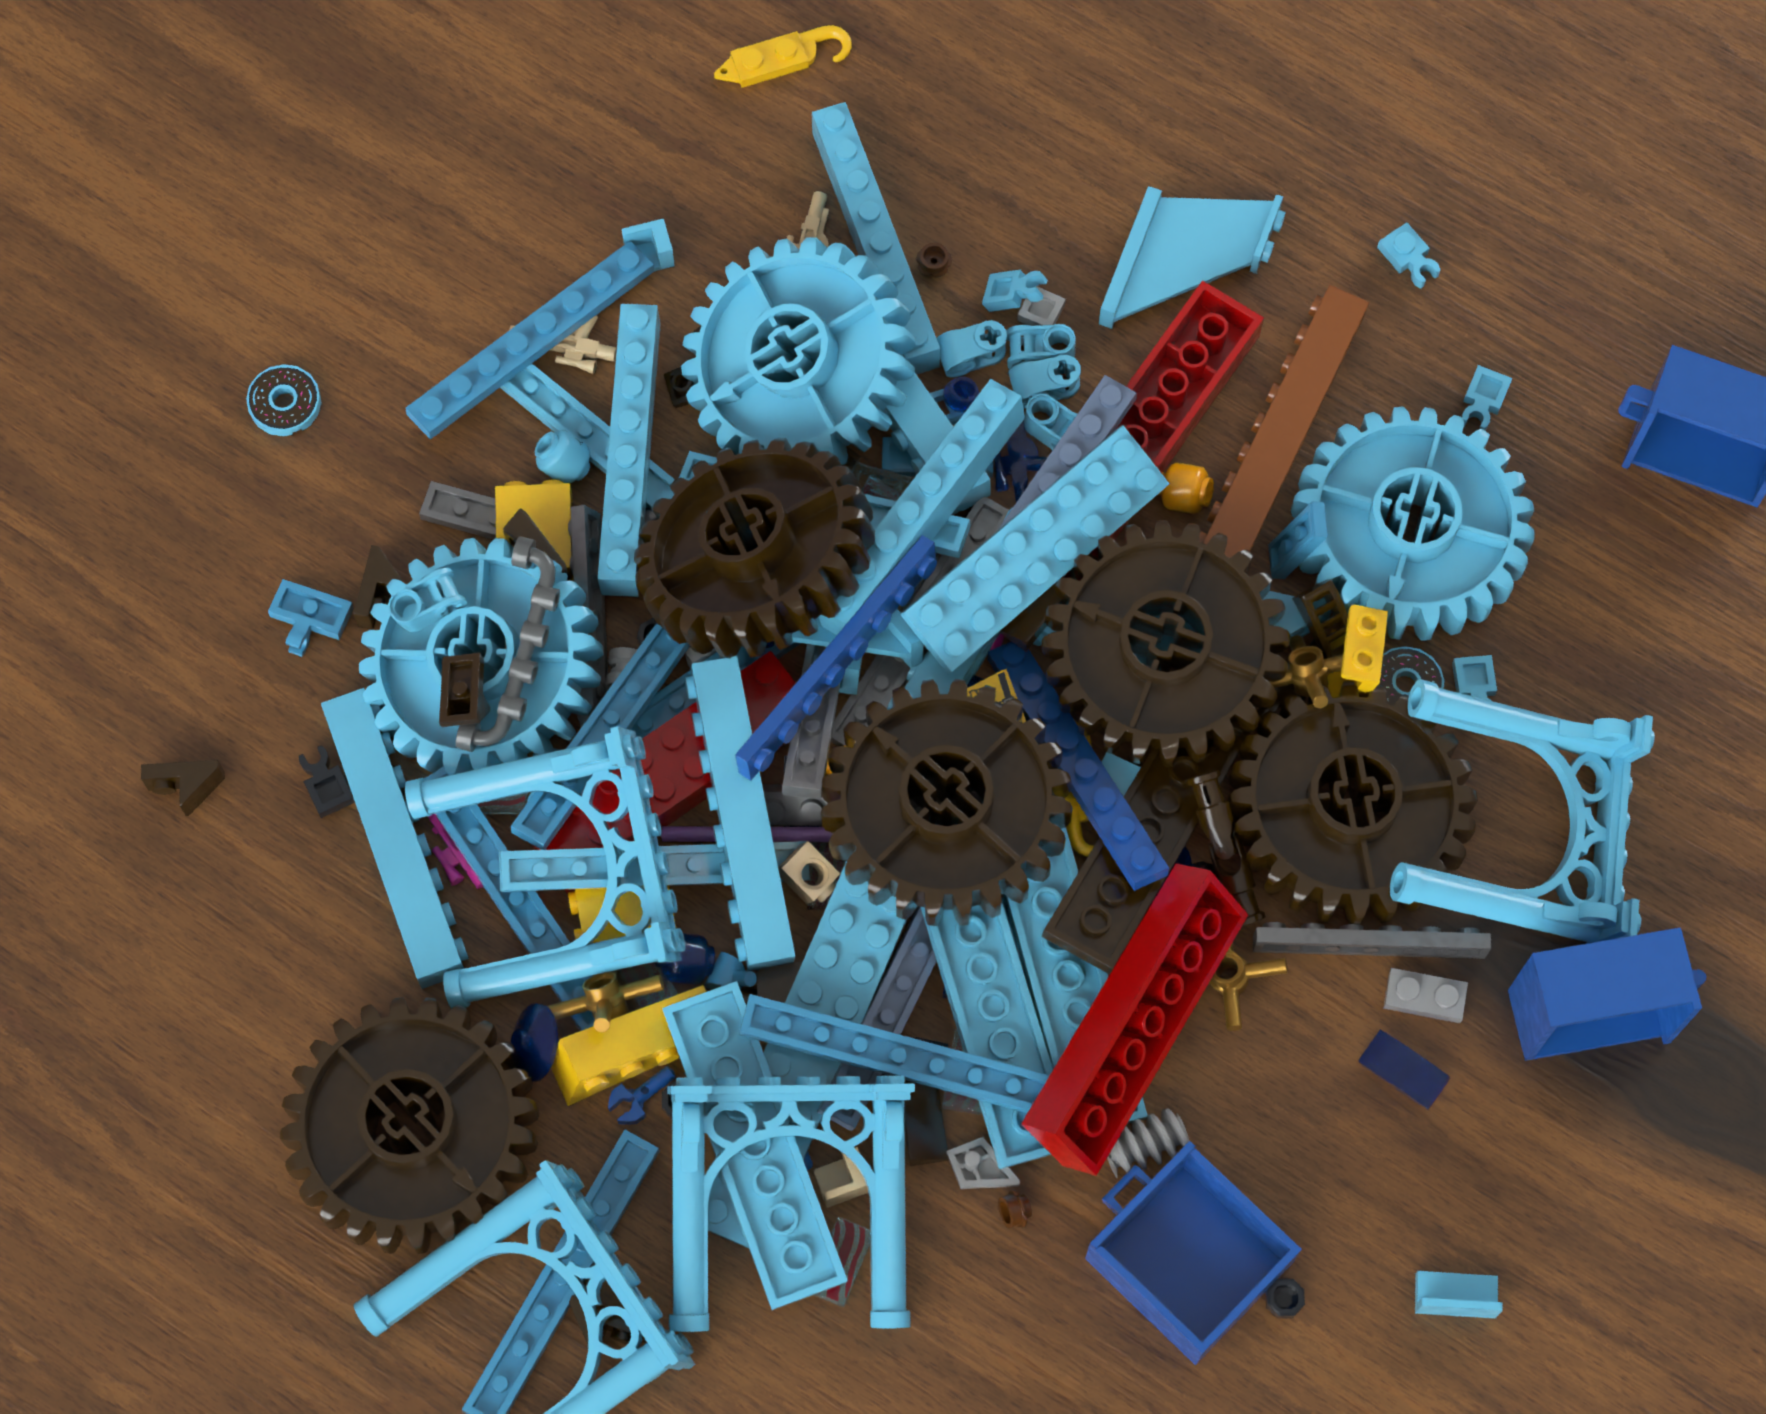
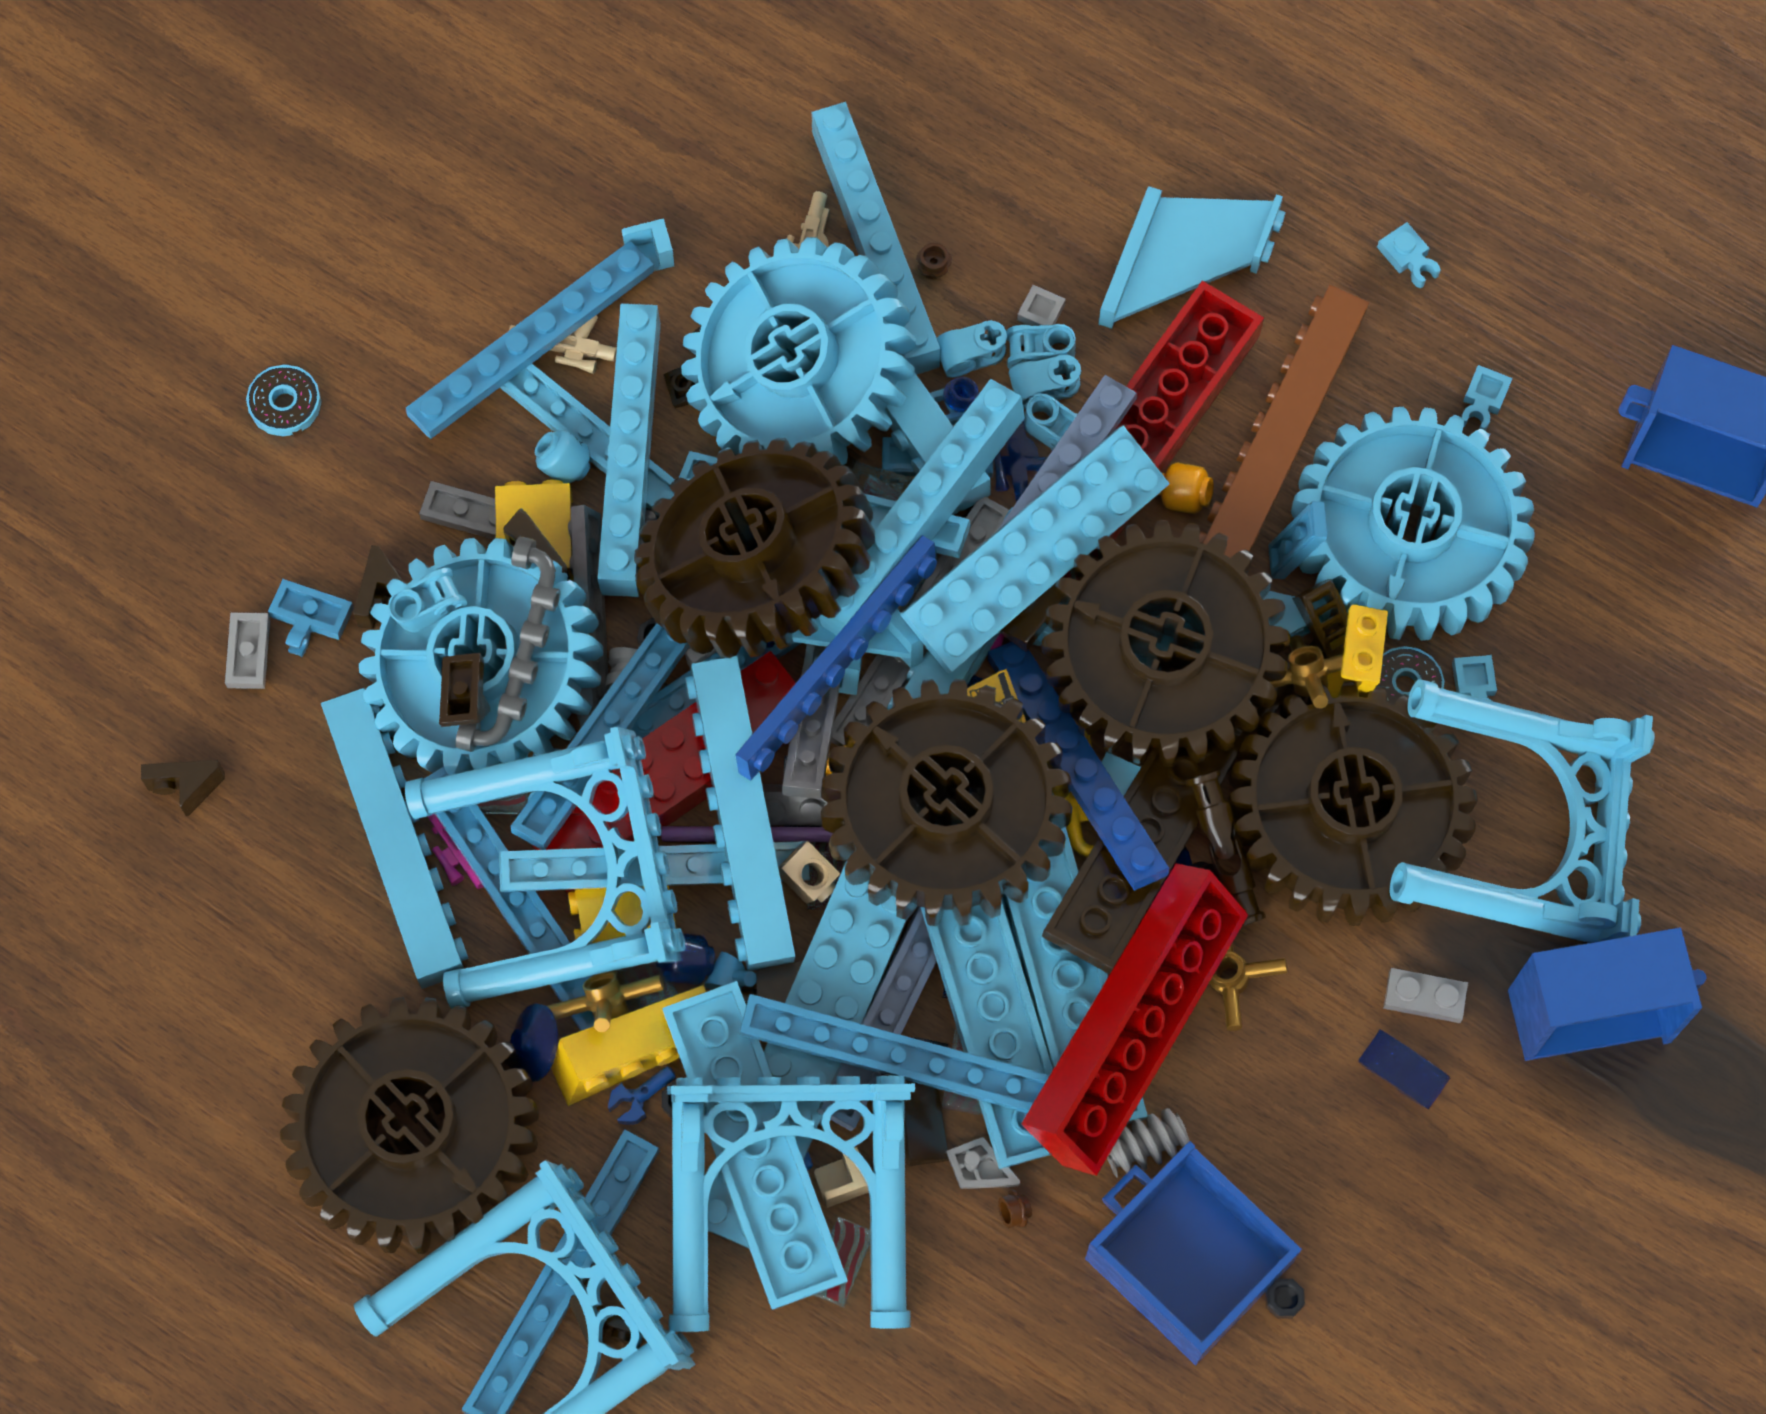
(247, 650): none -> light grey plate
(326, 787): black plate -> none
(779, 56): yellow plate -> none
(1008, 289): medium azure plate -> none
(1387, 941): flat silver plate -> none
(1457, 1294): medium azure panel -> none

